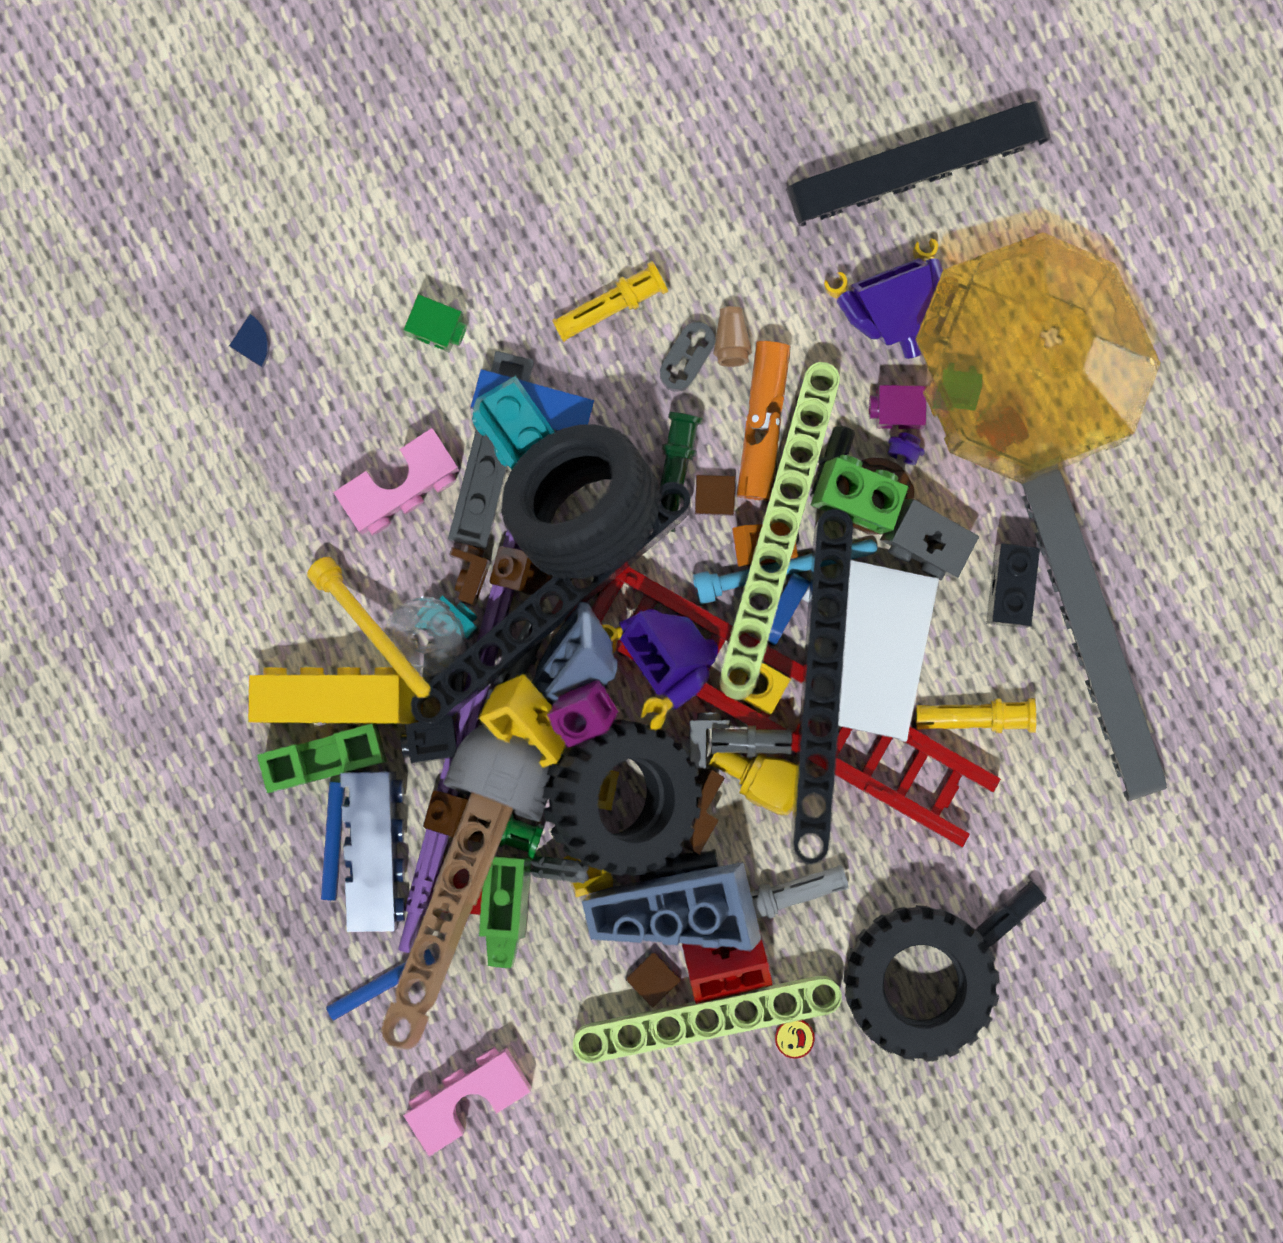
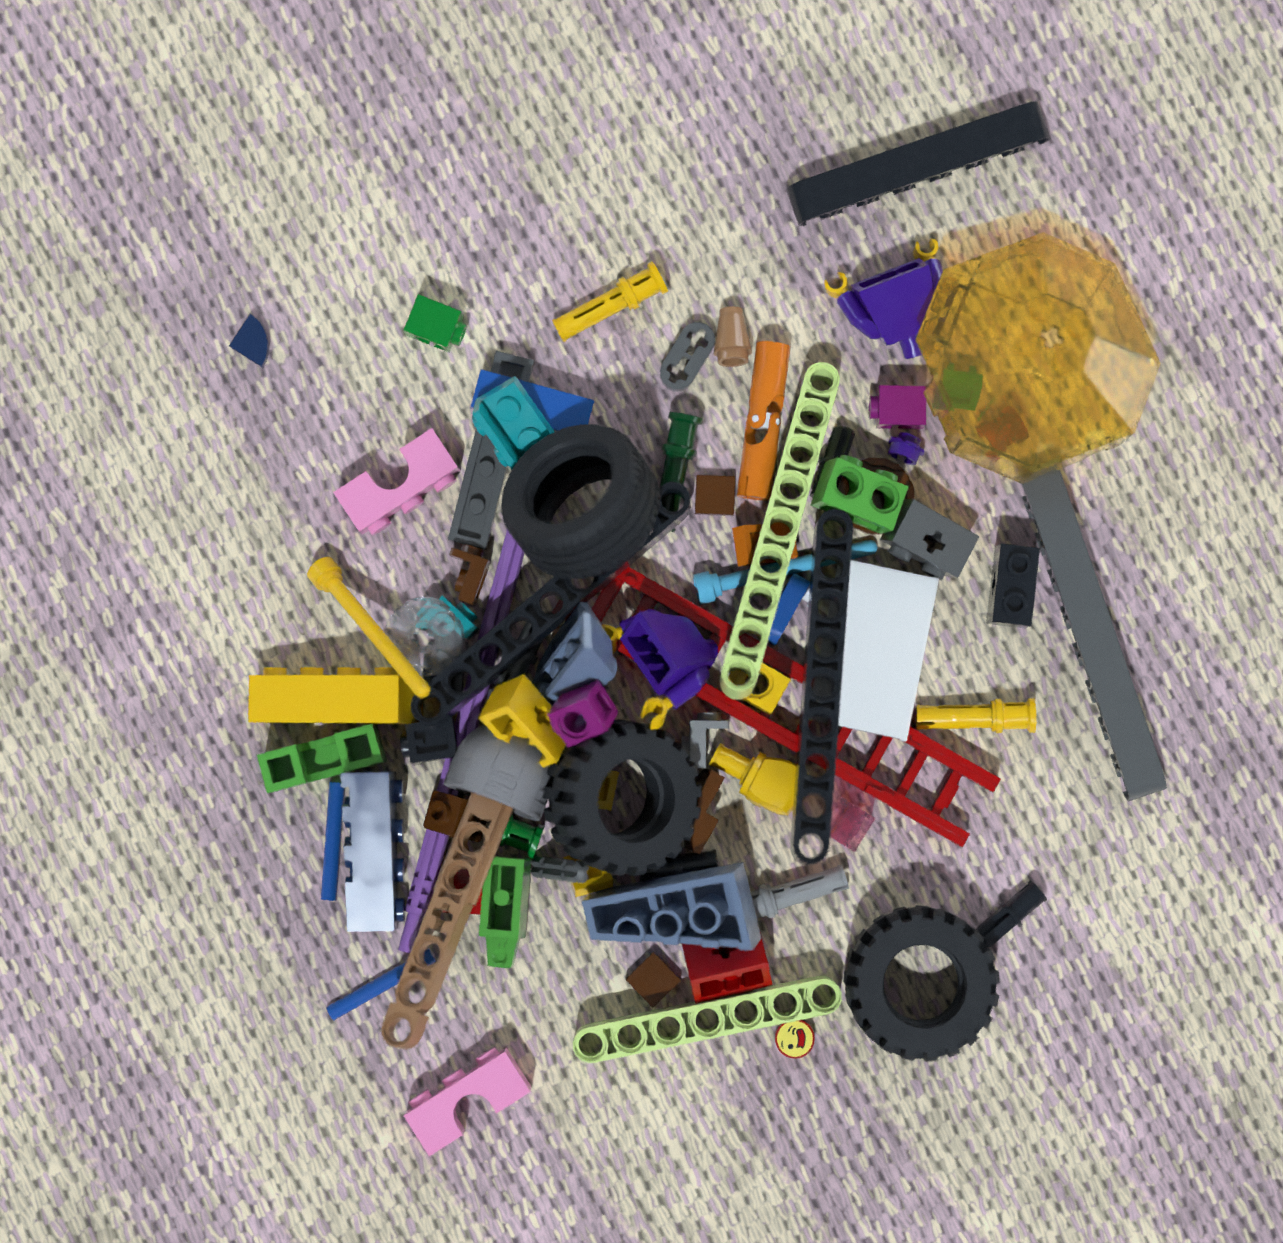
(517, 572): reddish brown bracket -> none
(750, 741): dark grey pin -> none
(849, 823): none -> clear pink brick

